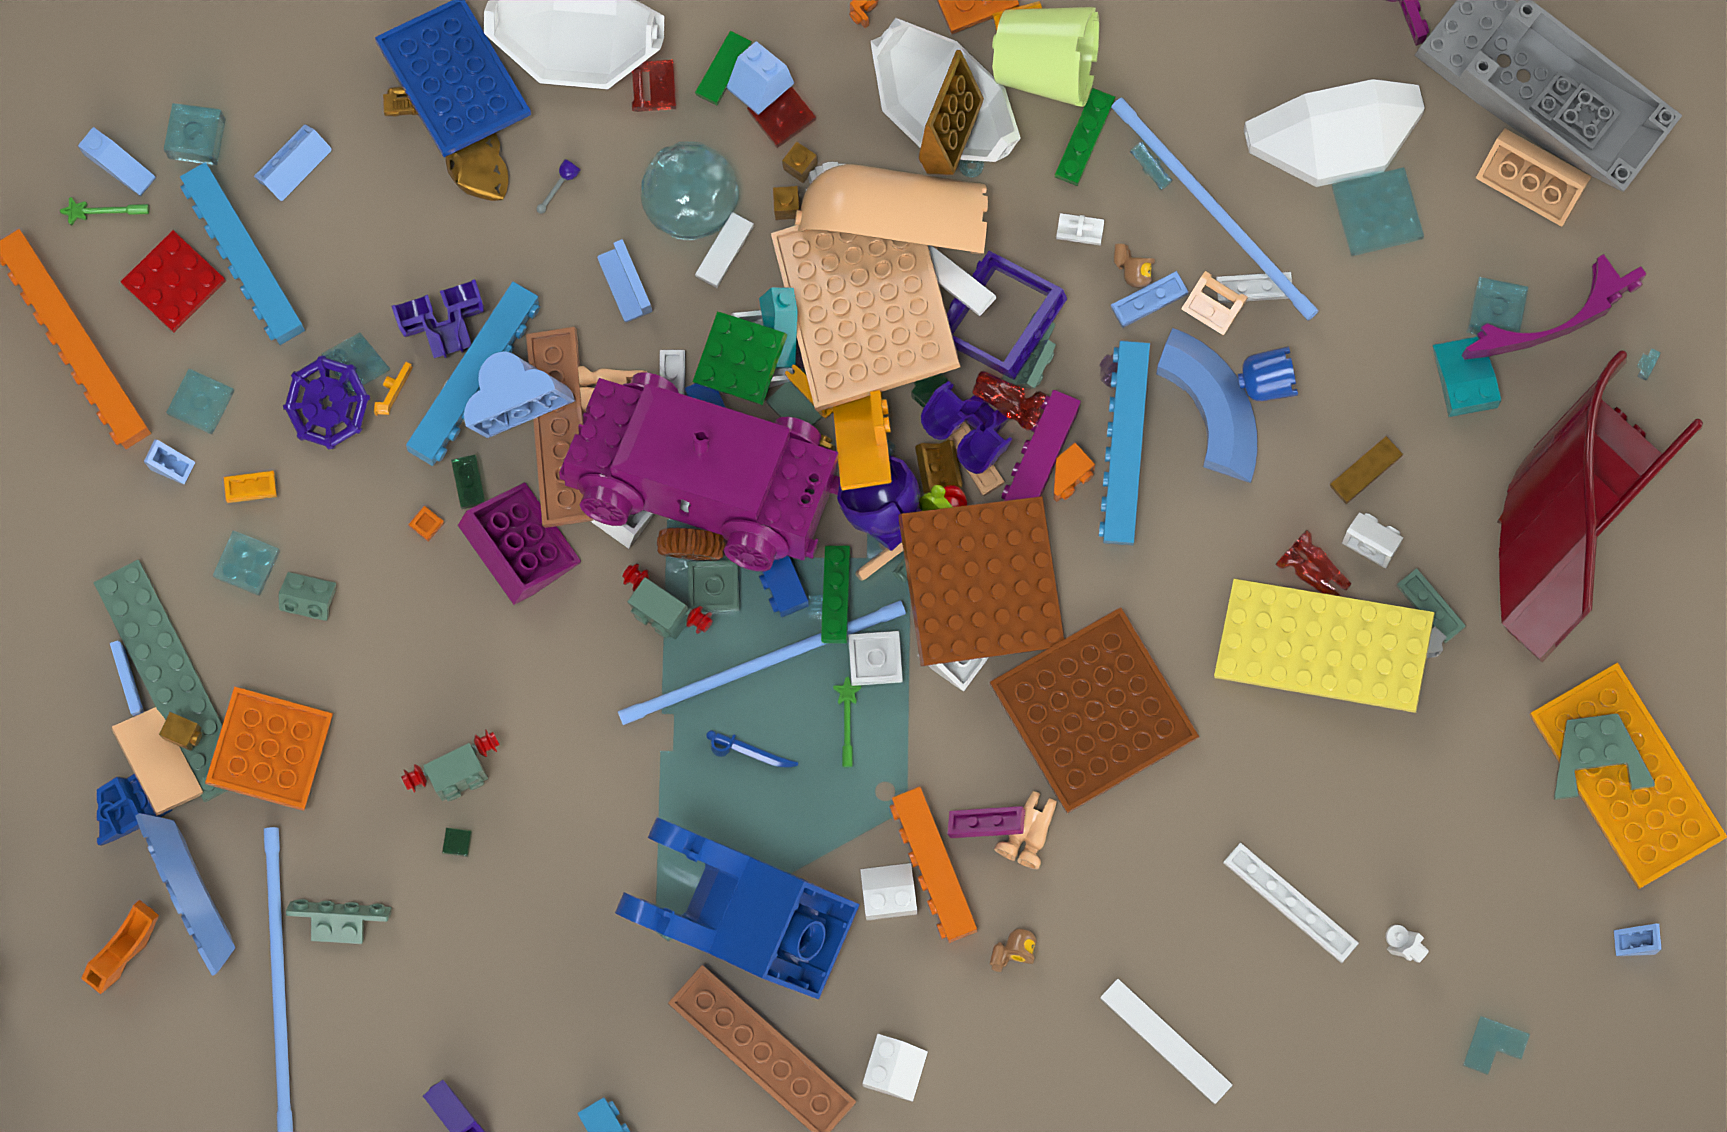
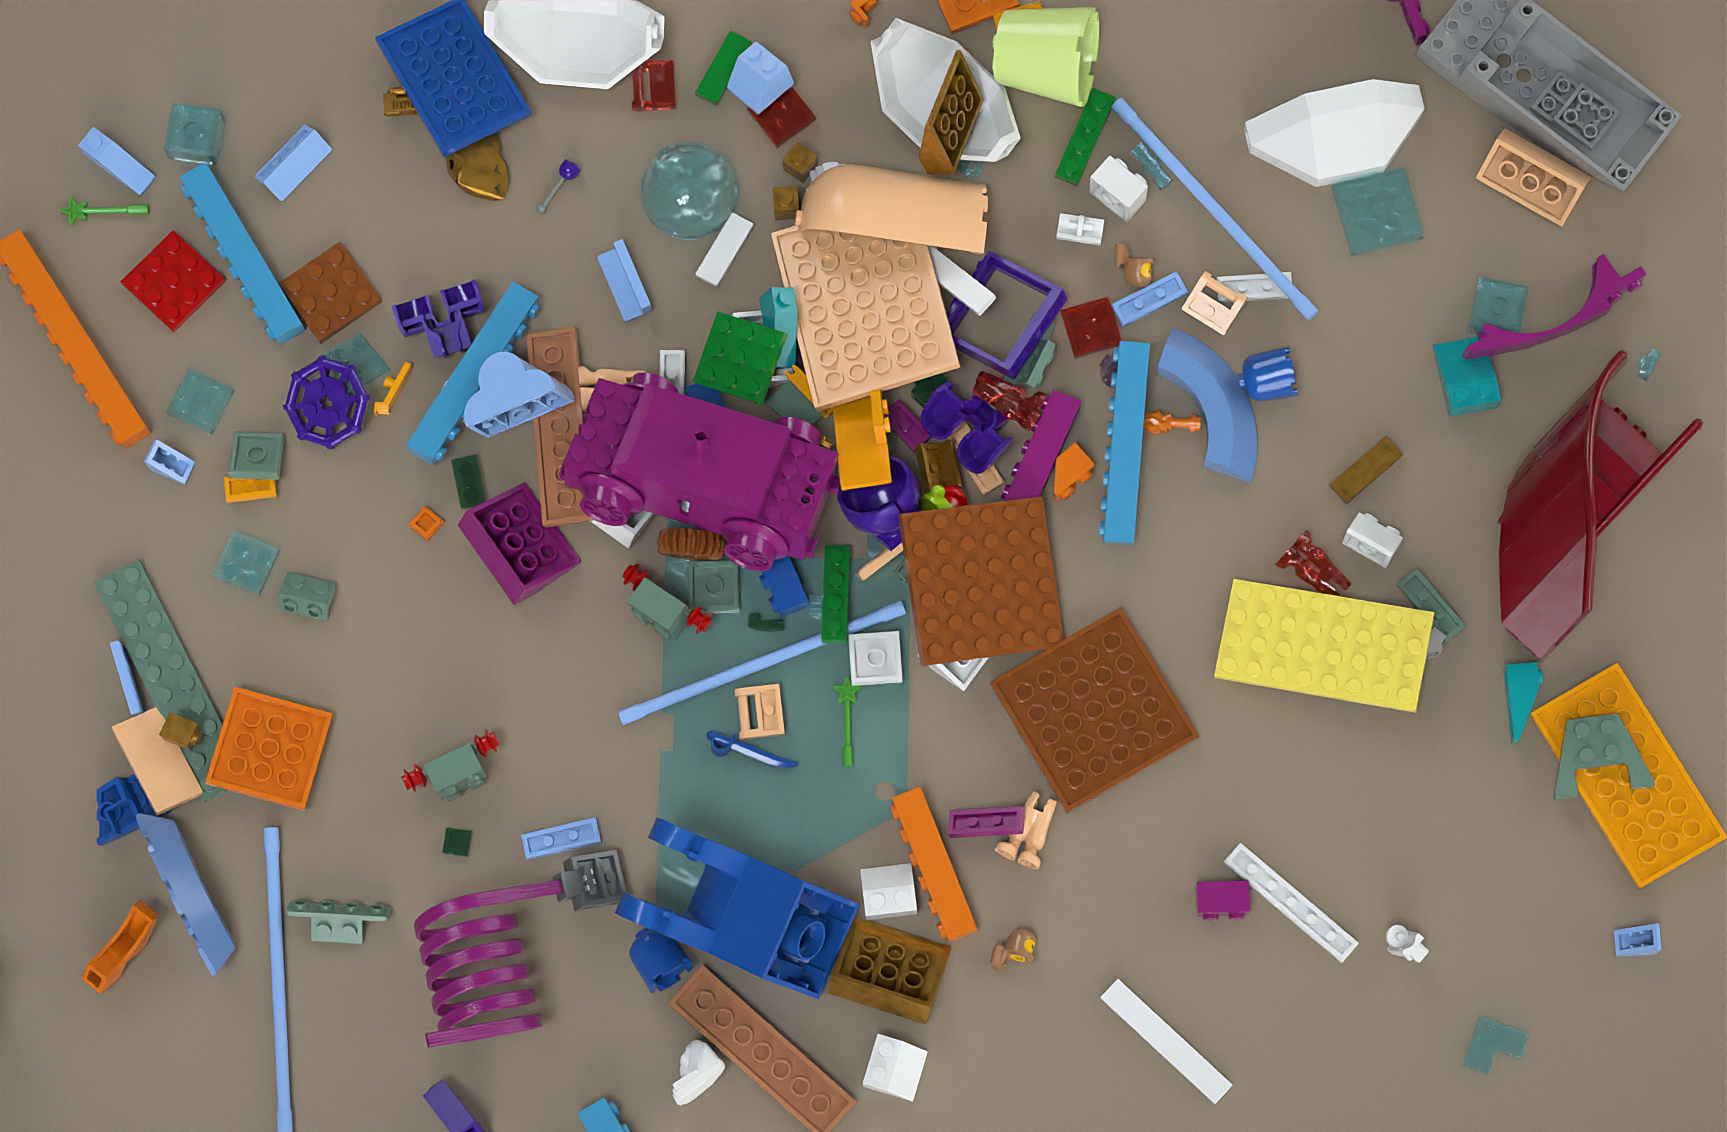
(256, 456): none -> sand green tile
(330, 292): none -> dark orange plate
(561, 838): none -> light blue tile
(588, 881): none -> magenta piece
(658, 959): none -> blue cylinder
(698, 1071): none -> white hair
(768, 711): none -> light nougat plate
(770, 625): none -> clear green arm
(889, 970): none -> pearl gold slope
(906, 425): none -> magenta plate
(1091, 327): none -> clear red plate
(1118, 188): none -> white brick
(1157, 422): none -> orange piece
(1222, 899): none -> magenta brick
(1521, 689): none -> teal slope

